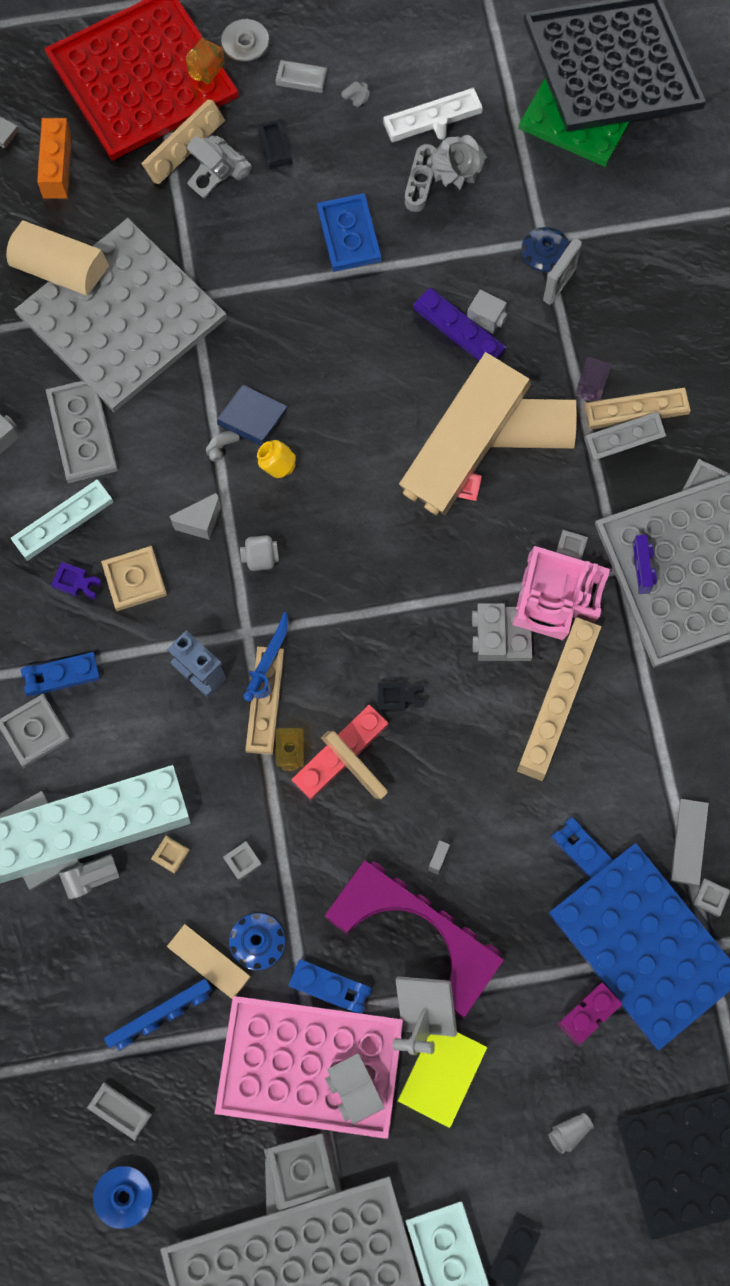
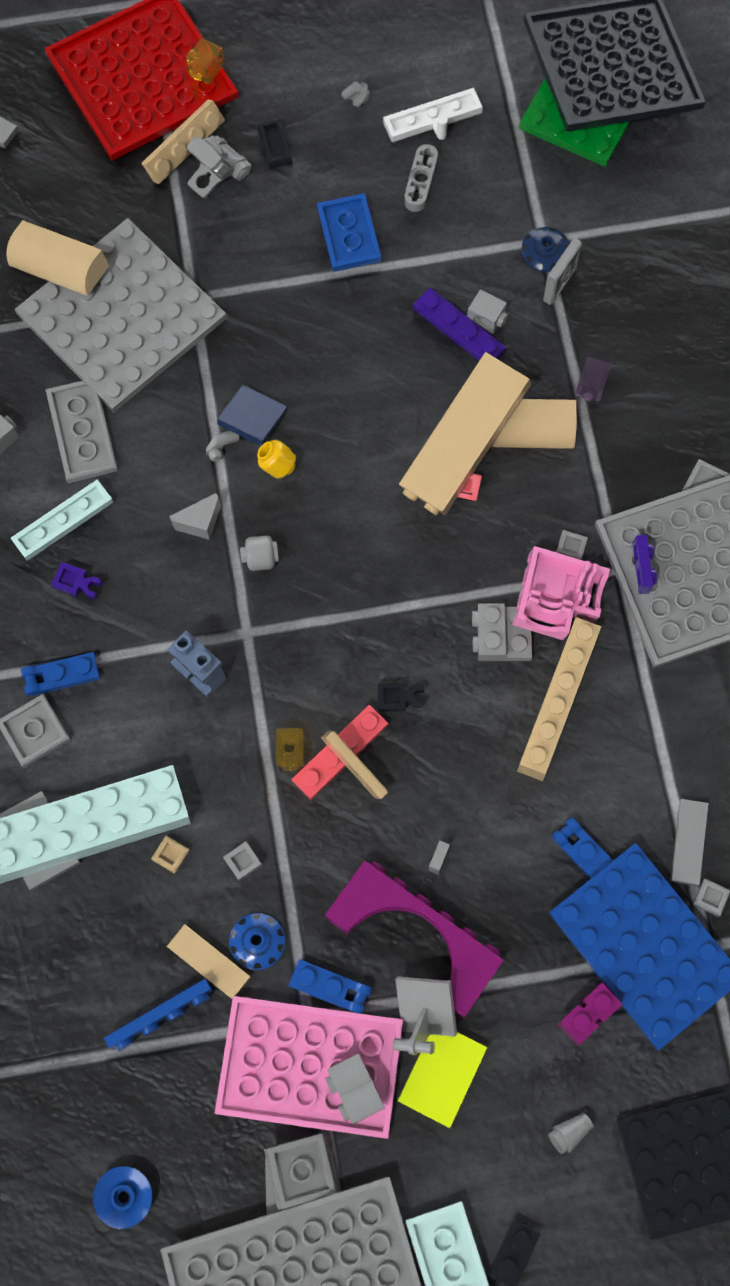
(54, 158): orange brick -> none
(81, 877): light grey piece -> none
(119, 1111): light grey tile -> none
(134, 578): tan tile -> none
(242, 33): light grey dish -> none
(262, 668): blue sword -> none
(265, 710): tan tile -> none
(301, 76): light grey tile -> none
(457, 160): light grey hair -> none
(624, 409): tan tile -> none
(624, 436): light grey plate -> none

